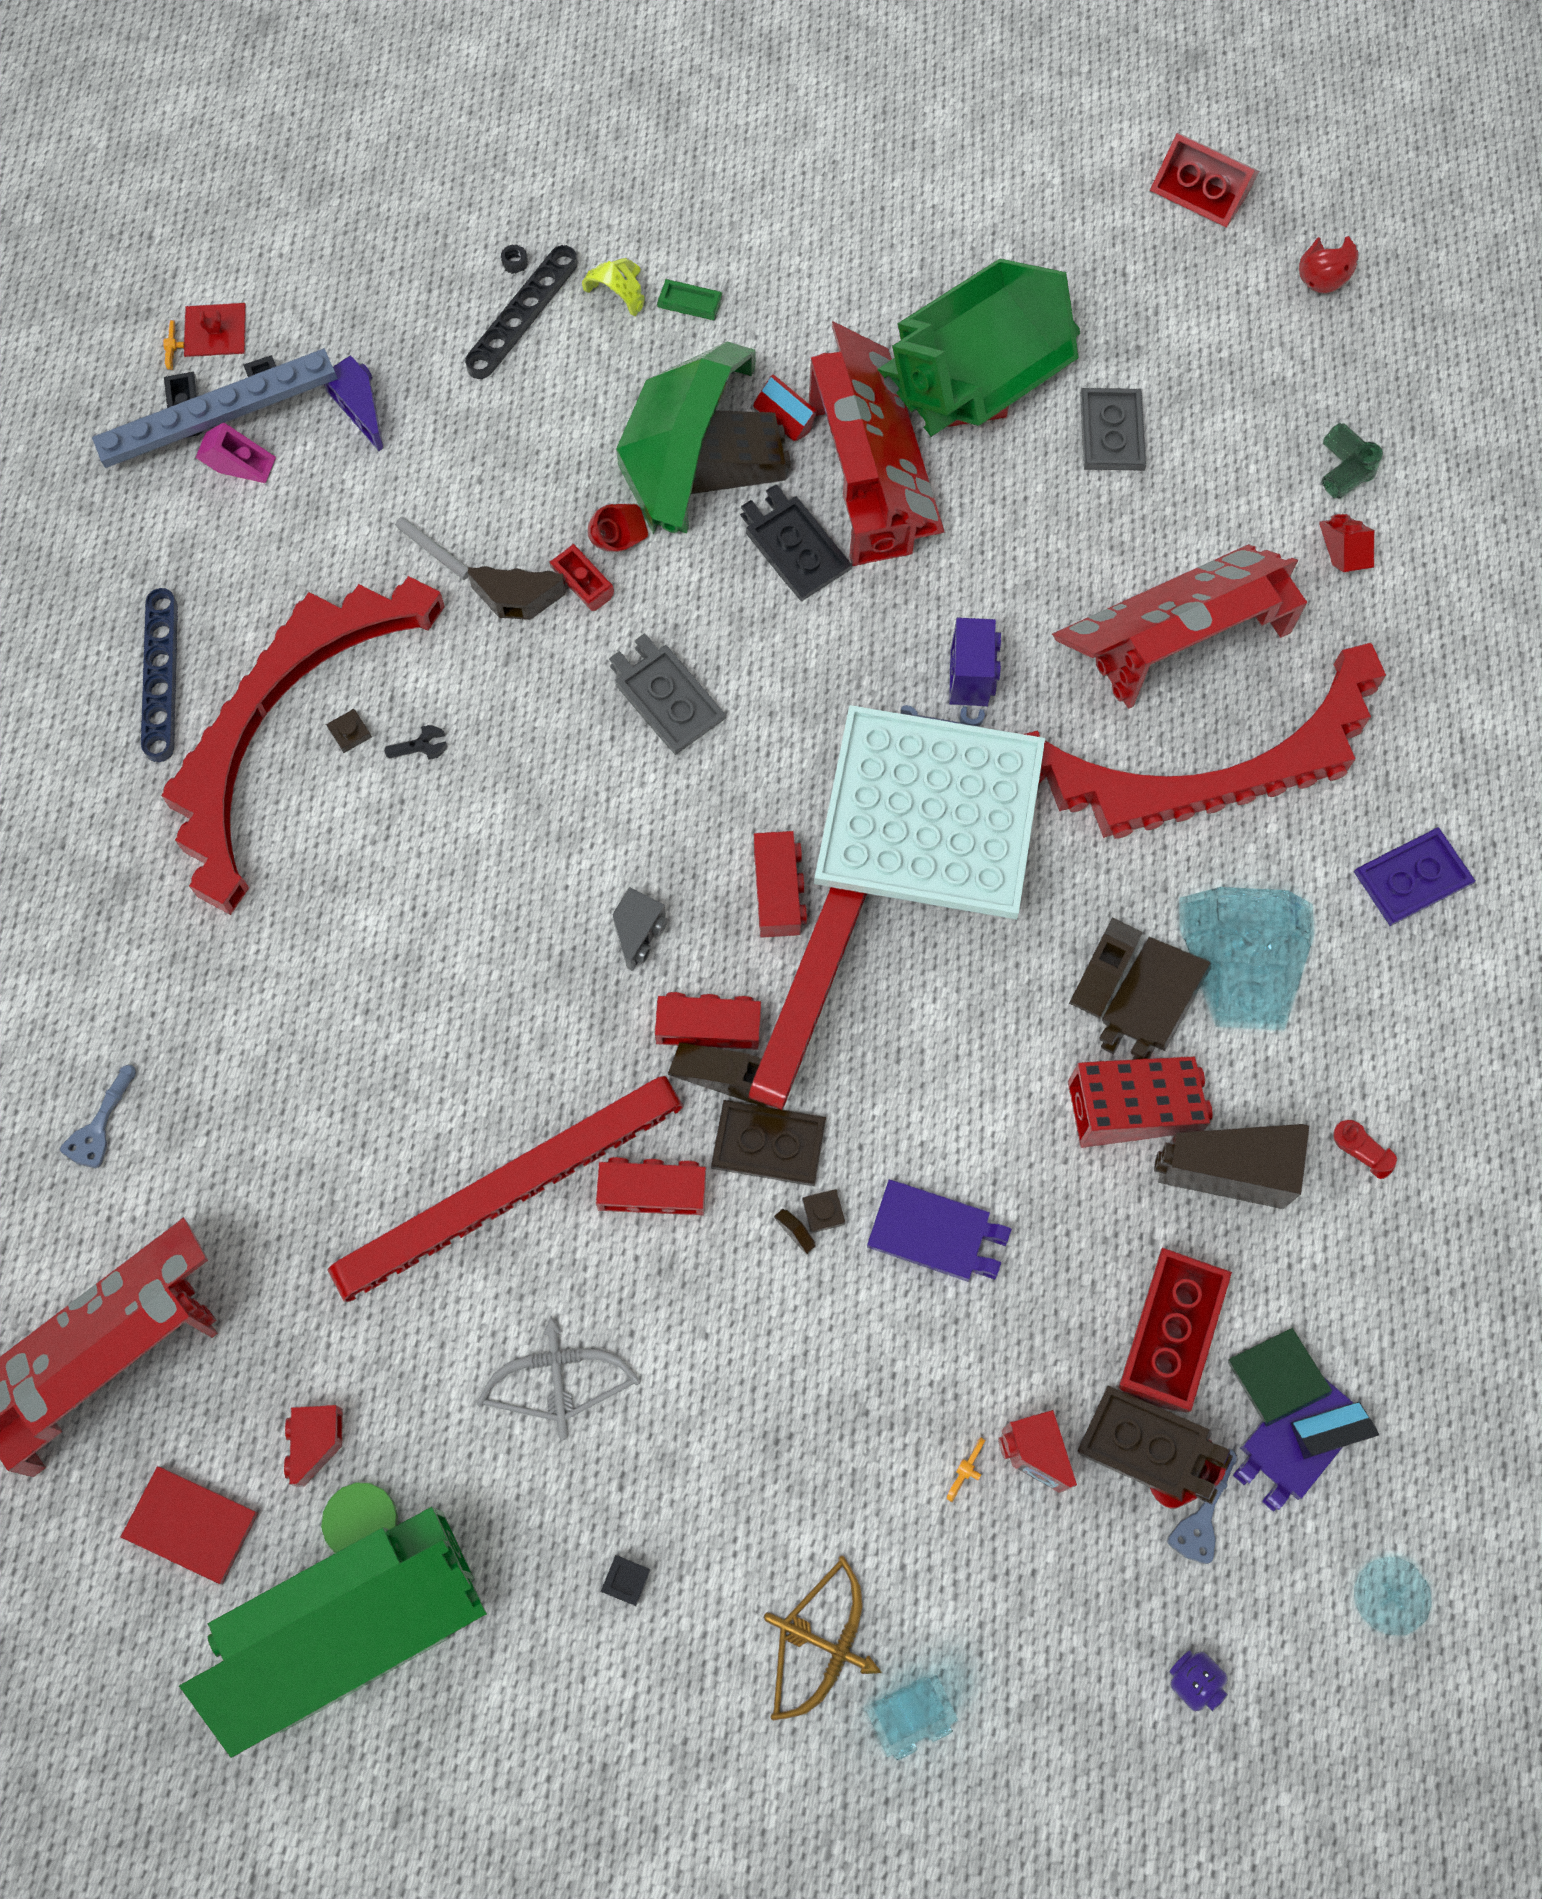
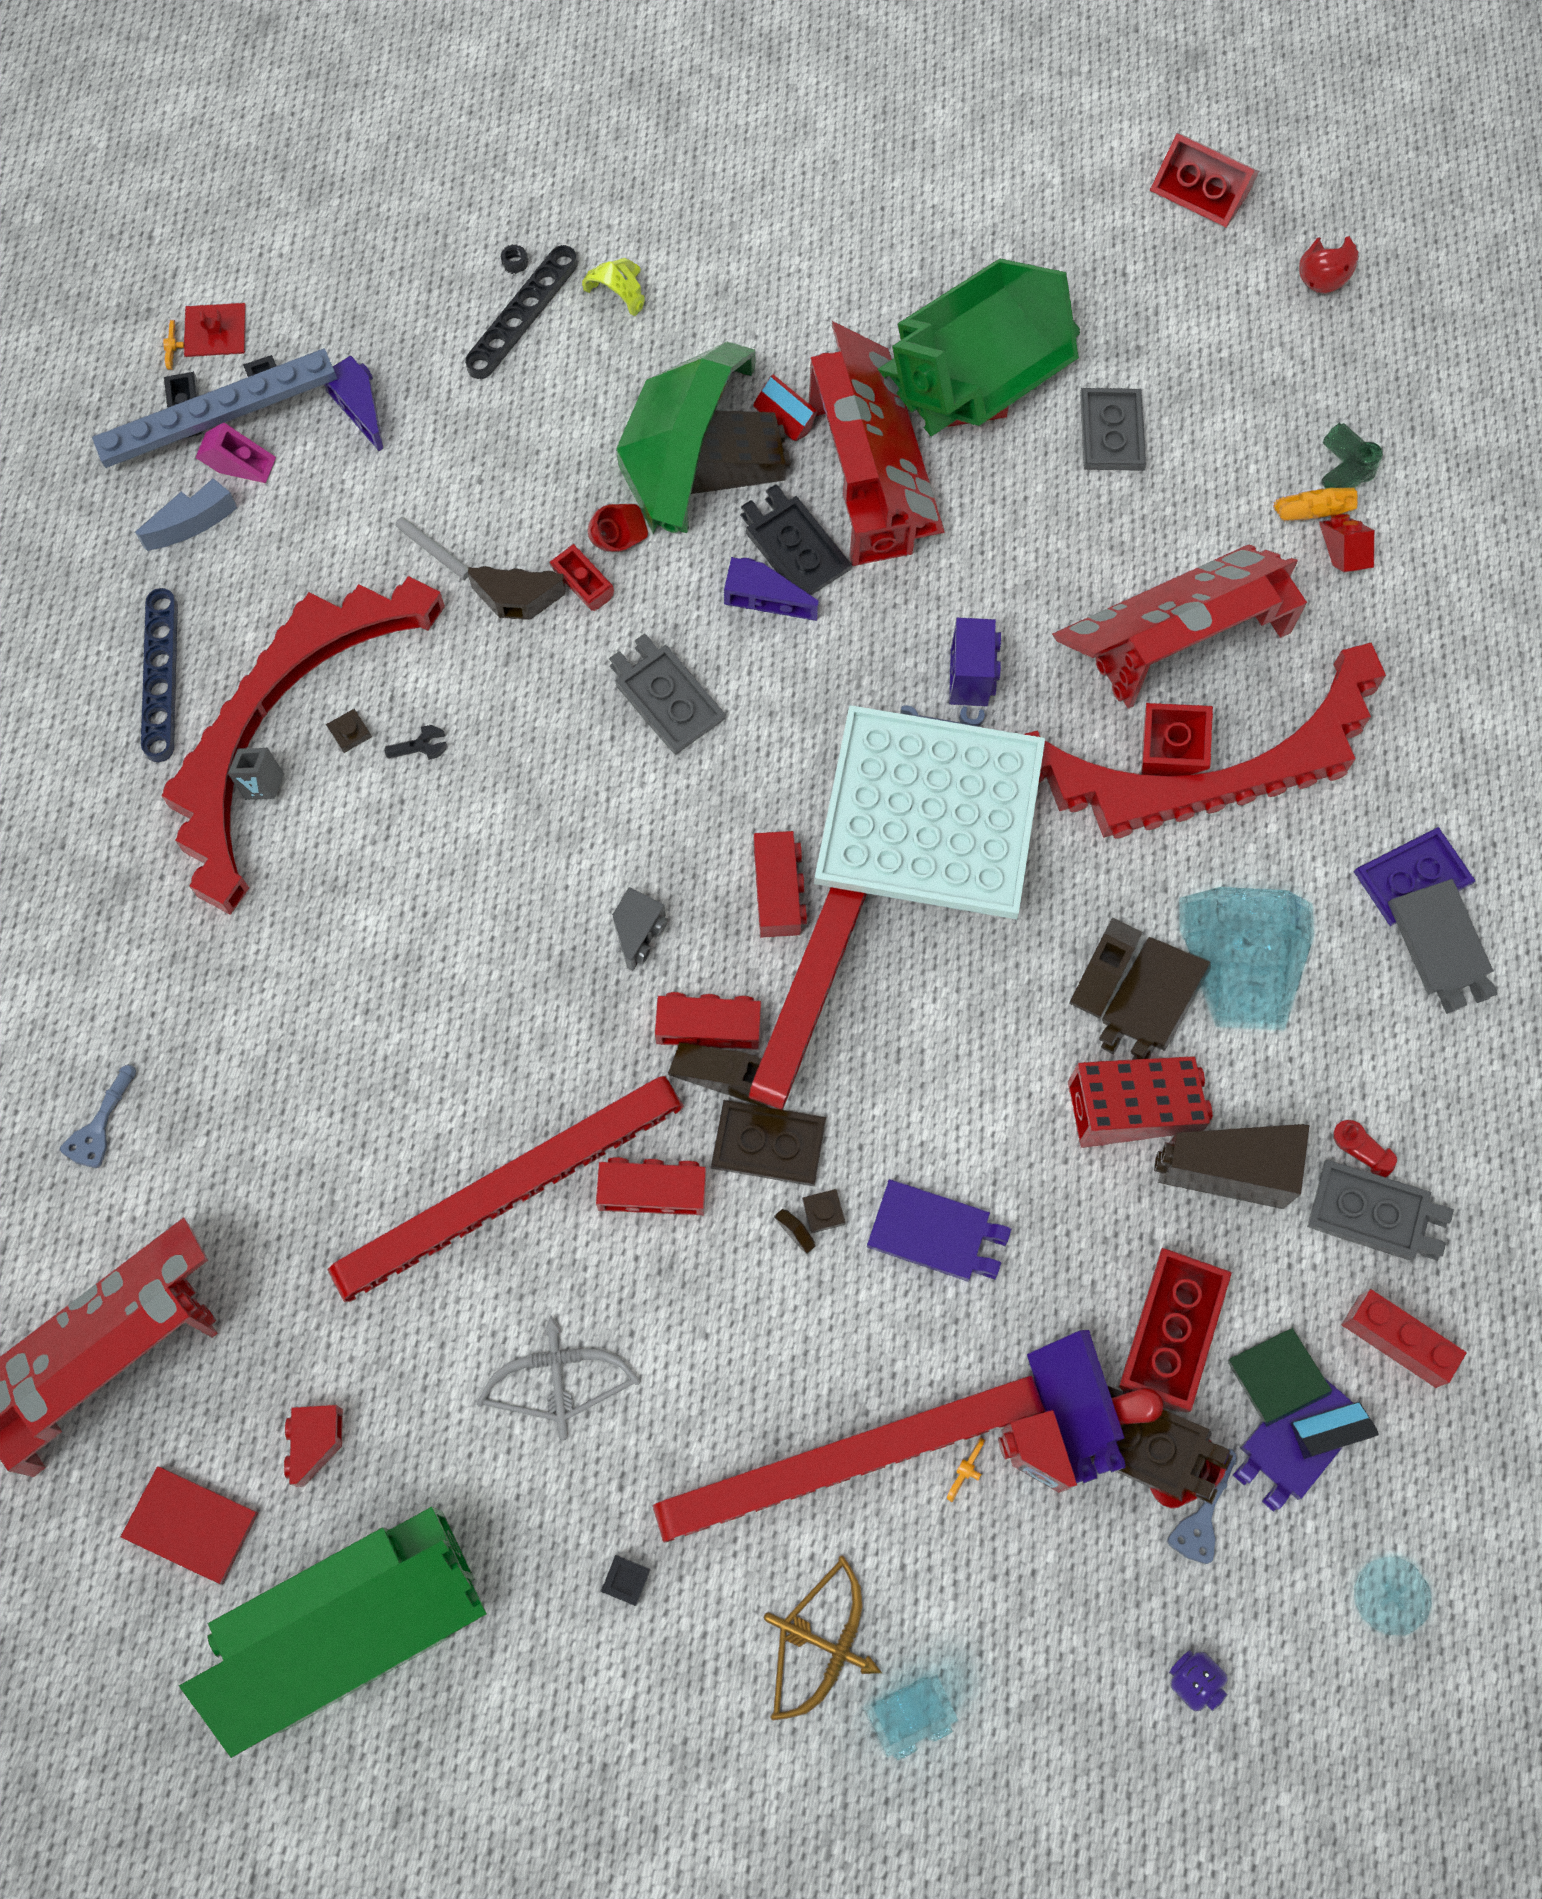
(186, 516): none -> sand blue slope
(256, 773): none -> dark grey brick
(356, 1513): bright green tile -> none
(689, 299): green tile -> none
(762, 589): none -> dark purple slope
(846, 1458): none -> red beam
(1077, 1392): none -> dark purple tile
(1138, 1406): none -> red piece
(1176, 739): none -> red slope
(1316, 503): none -> light orange hinge
(1377, 1212): none -> dark grey tile
(1404, 1338): none -> red brick
(1444, 944): none -> dark grey tile

